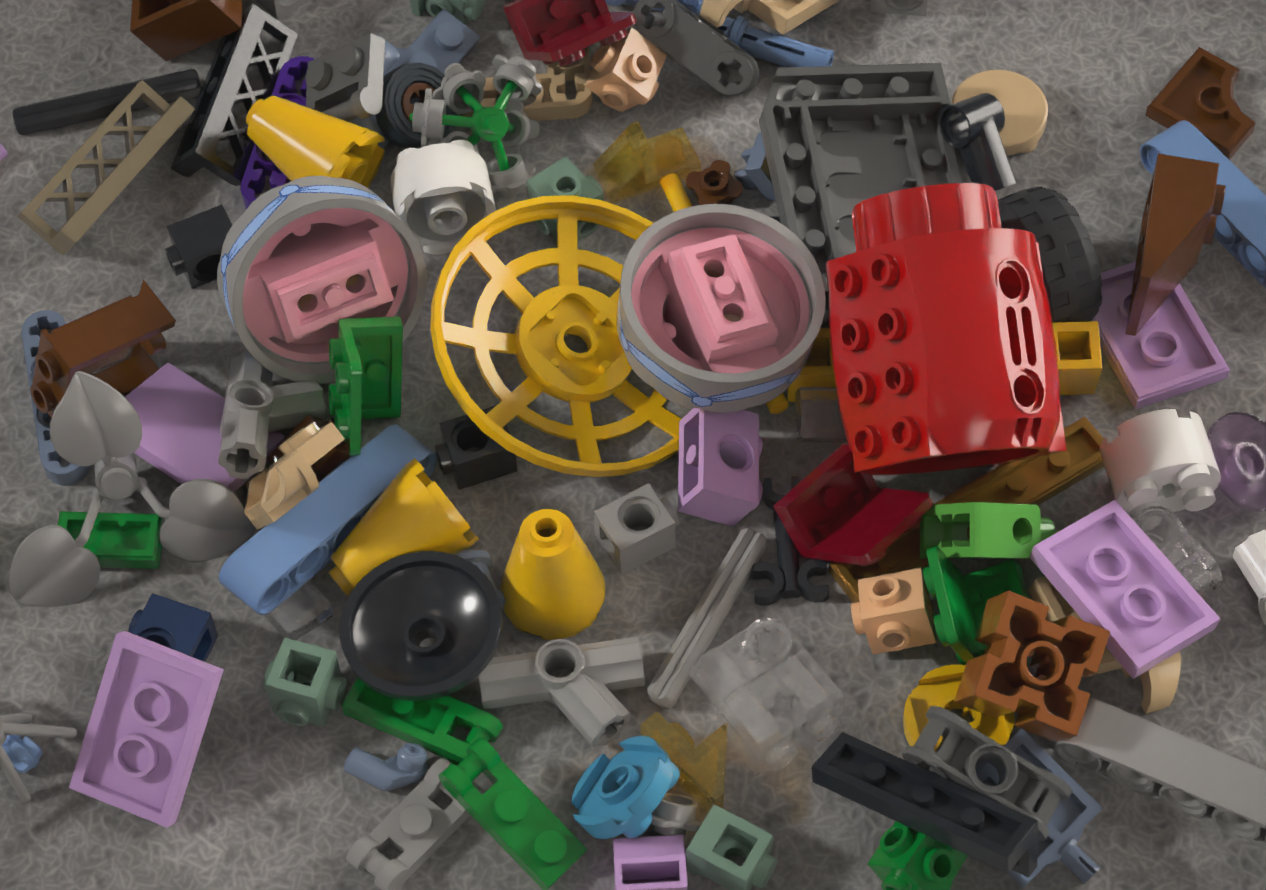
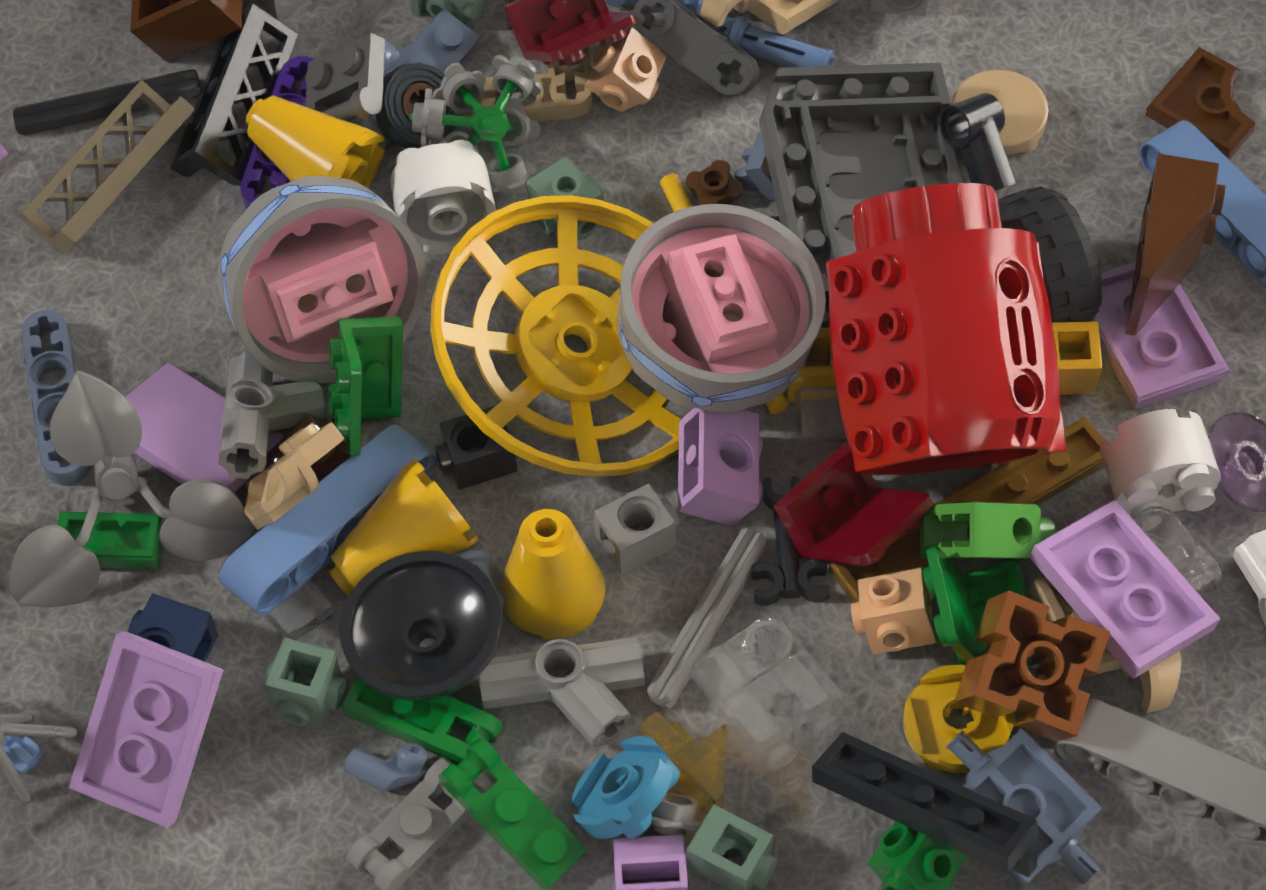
(104, 346): reddish brown window -> none
(198, 245): black brick -> none
(639, 163): clear yellow slope -> none
(956, 759): dark grey piece -> none

